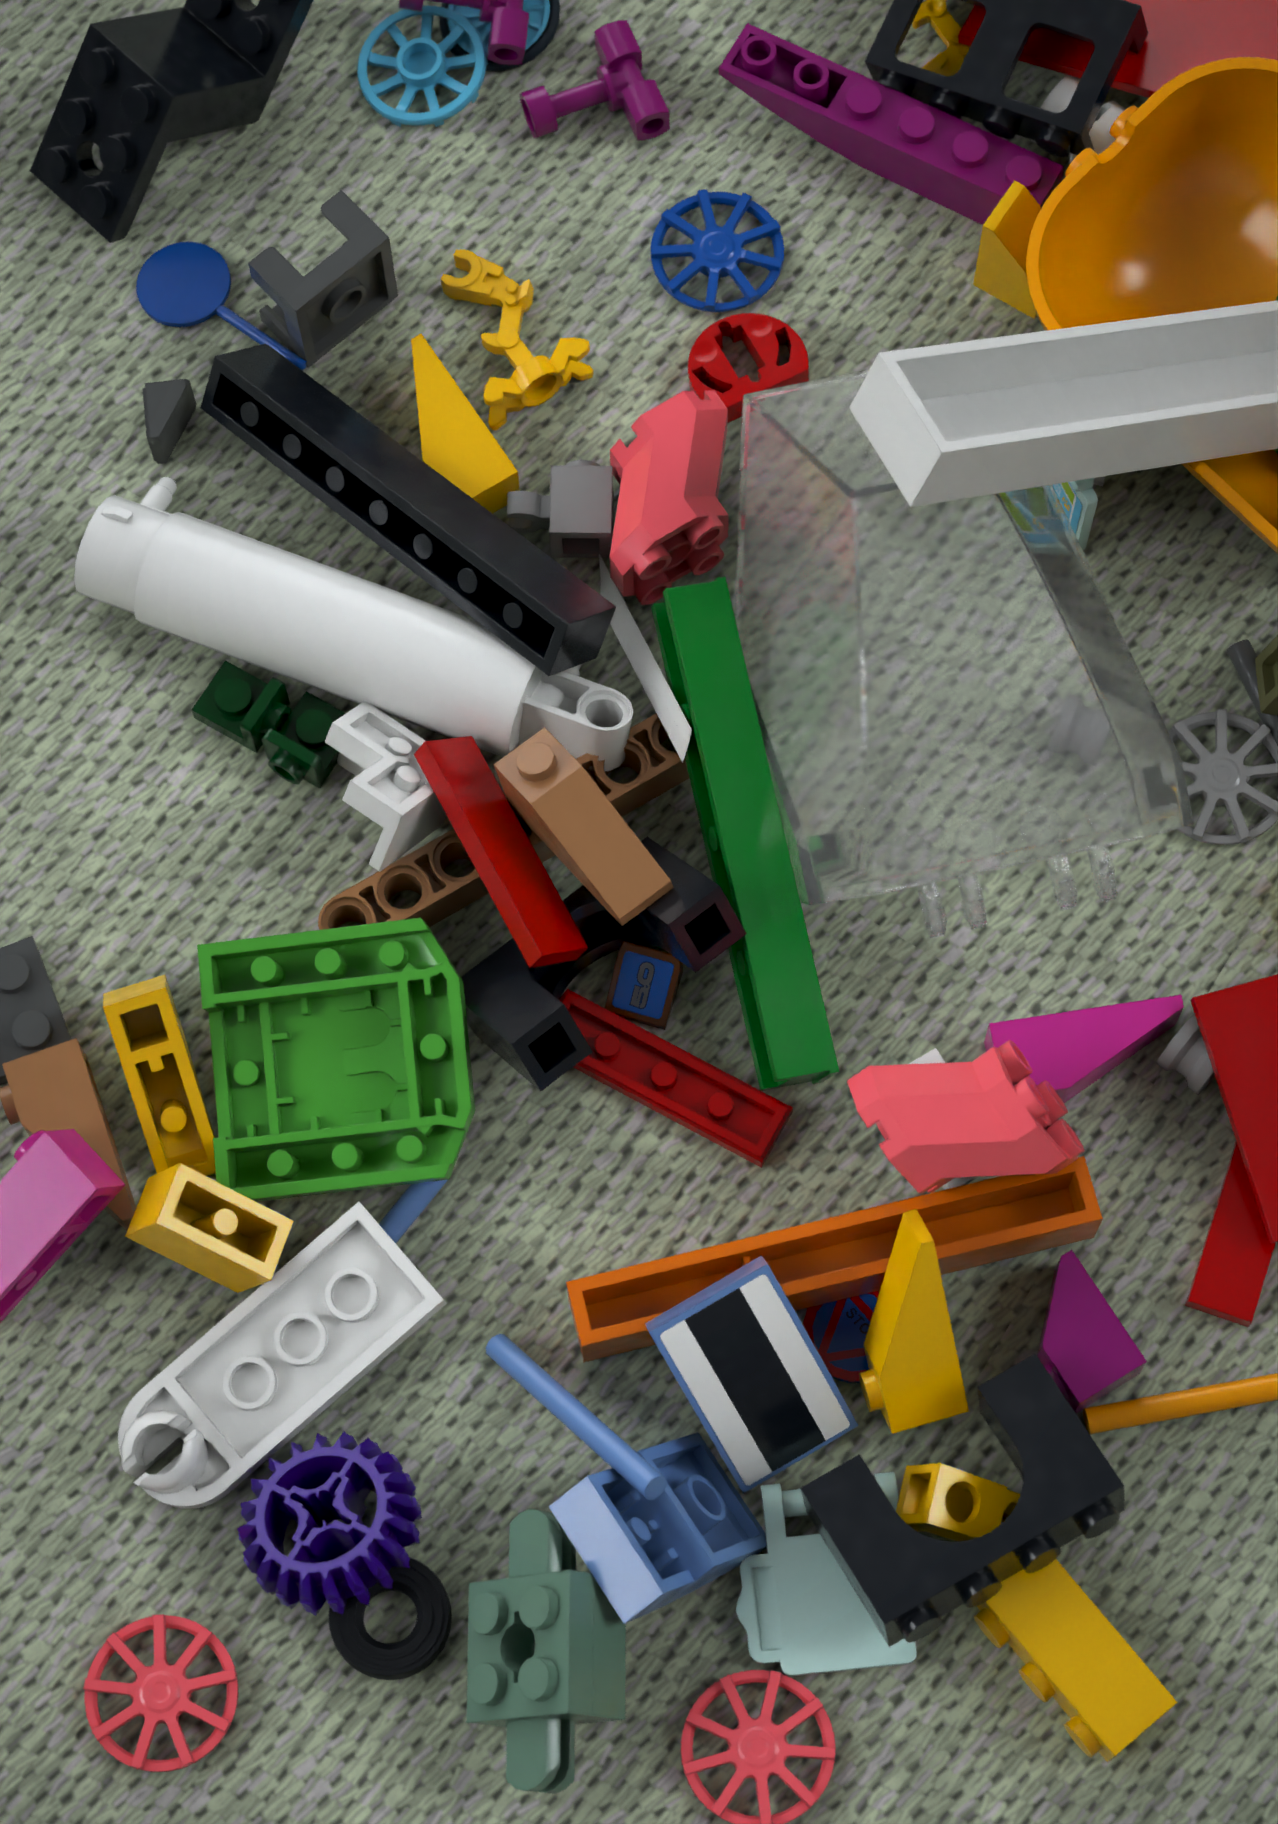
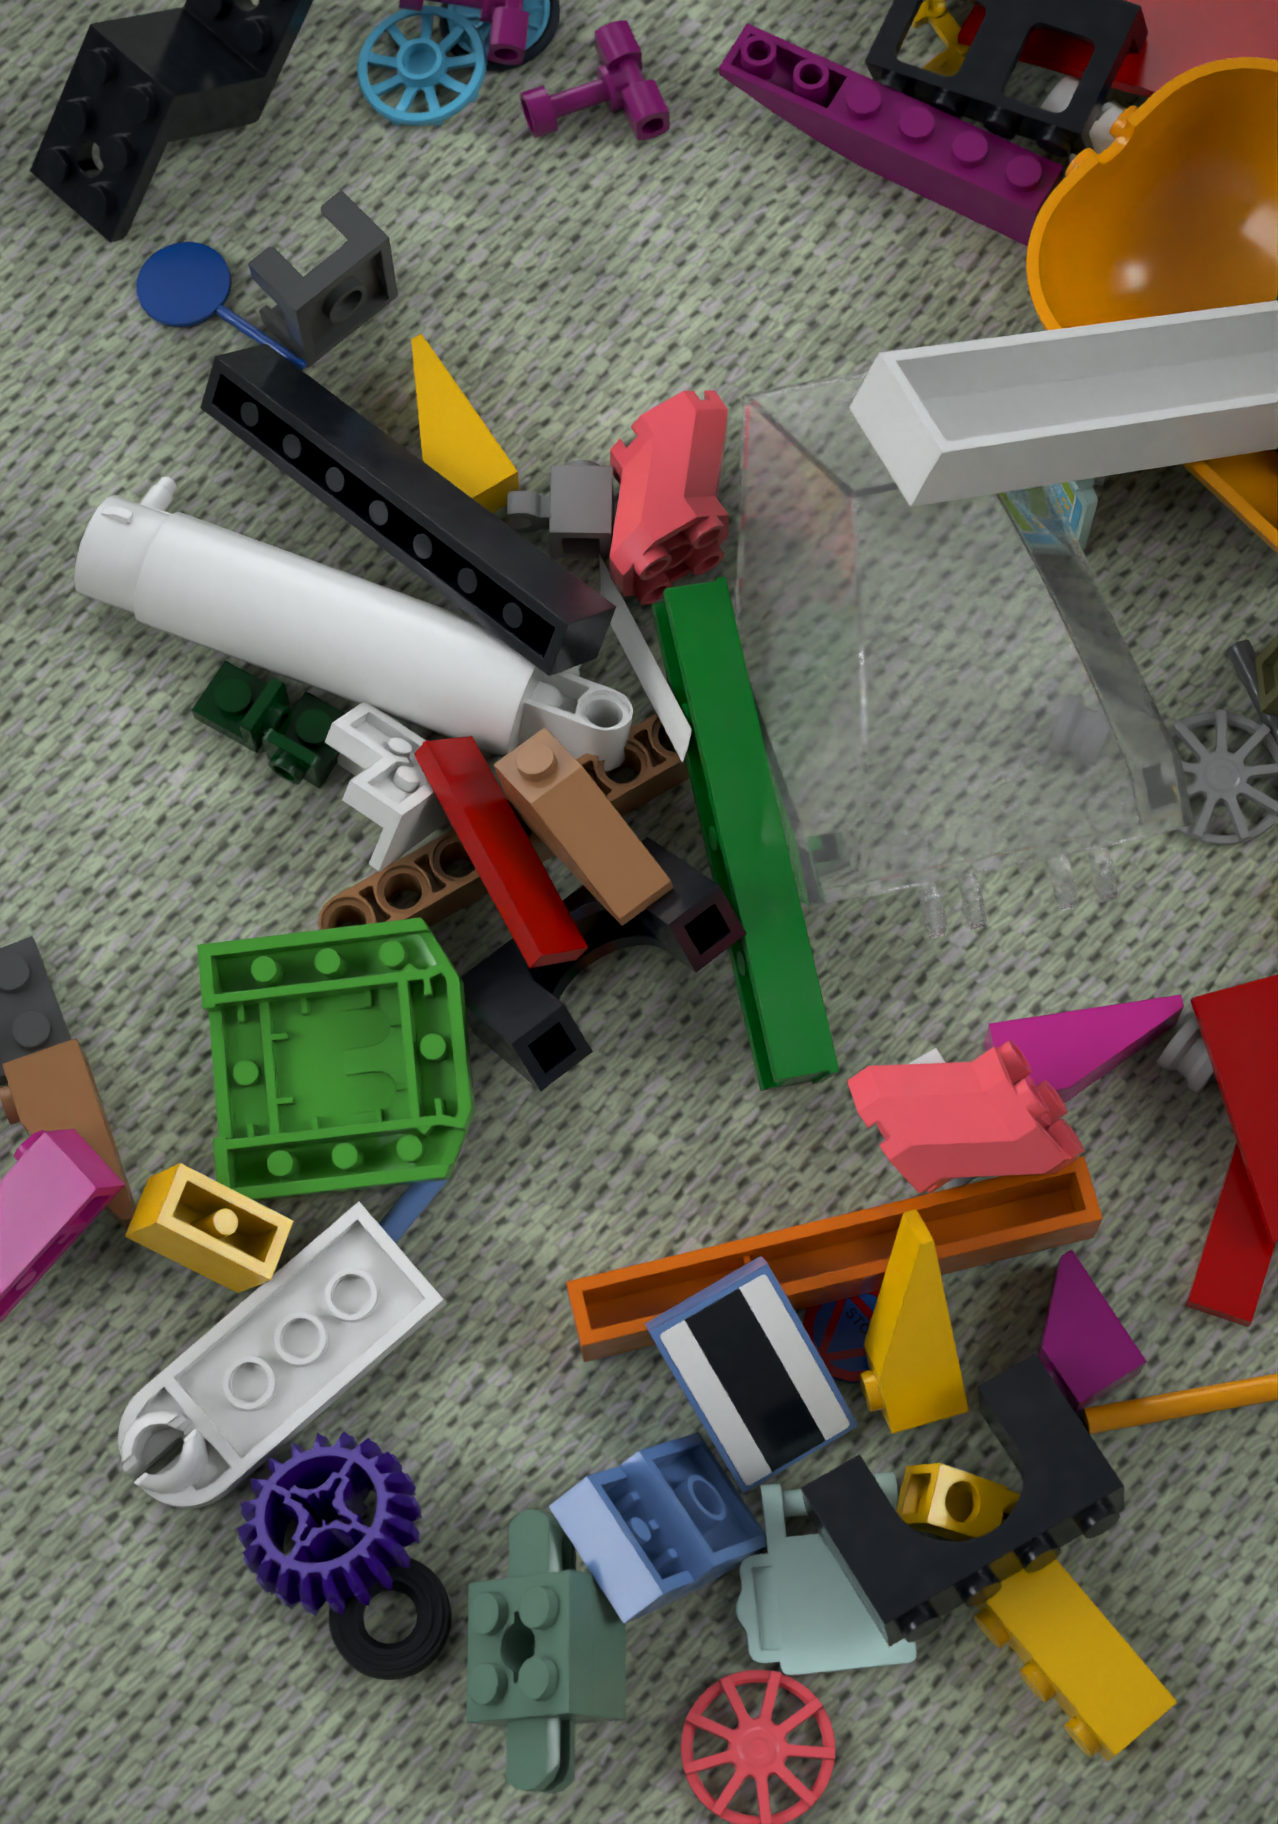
(160, 1693): coral wheel -> none
(161, 1075): yellow slope -> none
(167, 413): dark grey slope -> none
(535, 377): yellow piece -> none
(576, 1417): medium blue bar -> none
(644, 985): slope -> none
(677, 1083): red tile -> none
(717, 249): blue wheel -> none
(762, 339): red piece -> none
(1004, 249): yellow slope -> none

